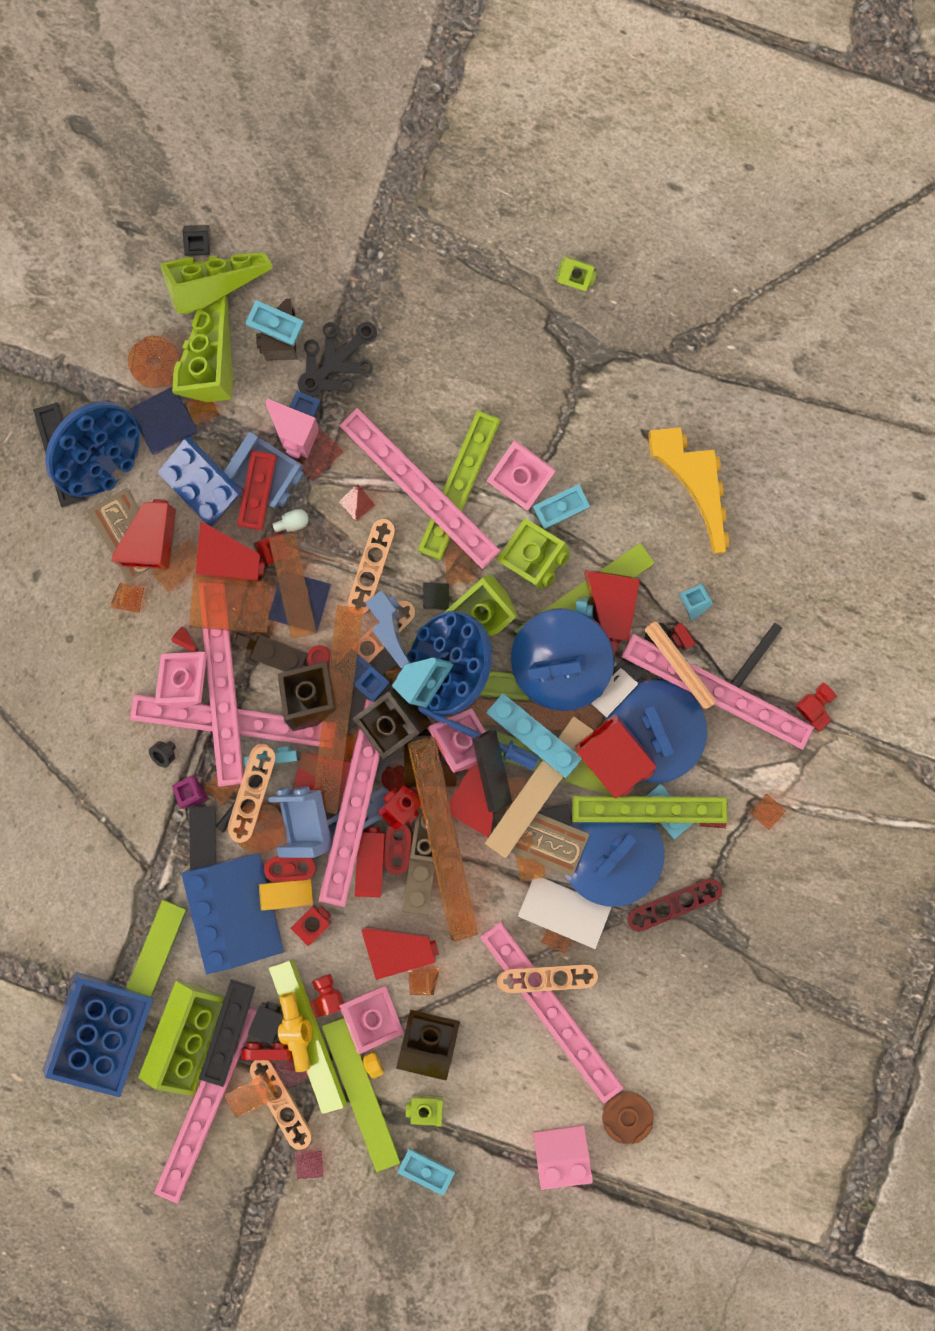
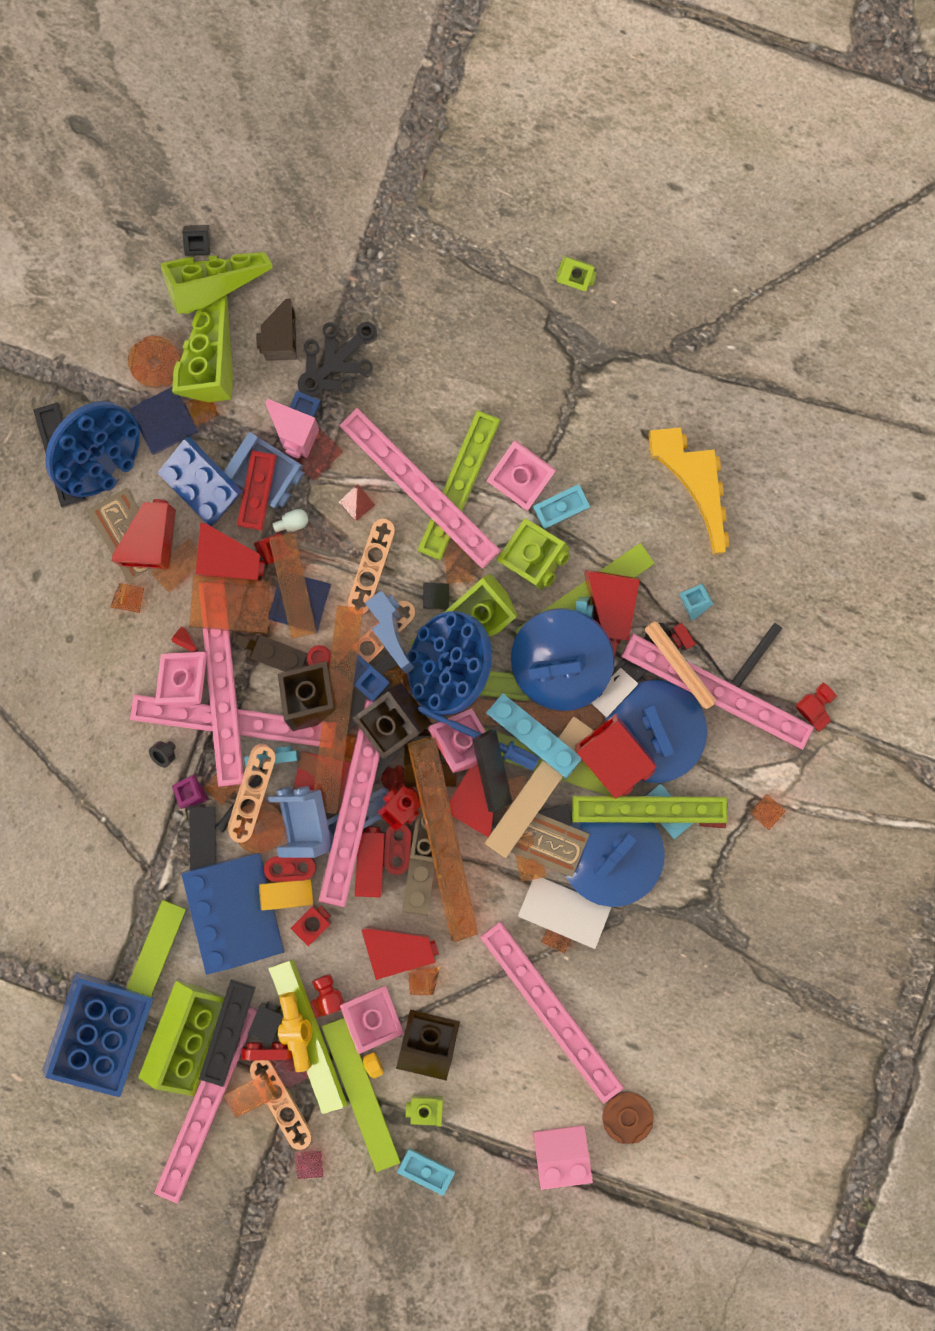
(274, 323): medium azure plate -> none
(421, 680): medium azure slope -> none
(547, 981): light nougat beam -> none
(672, 900): dark red beam -> none

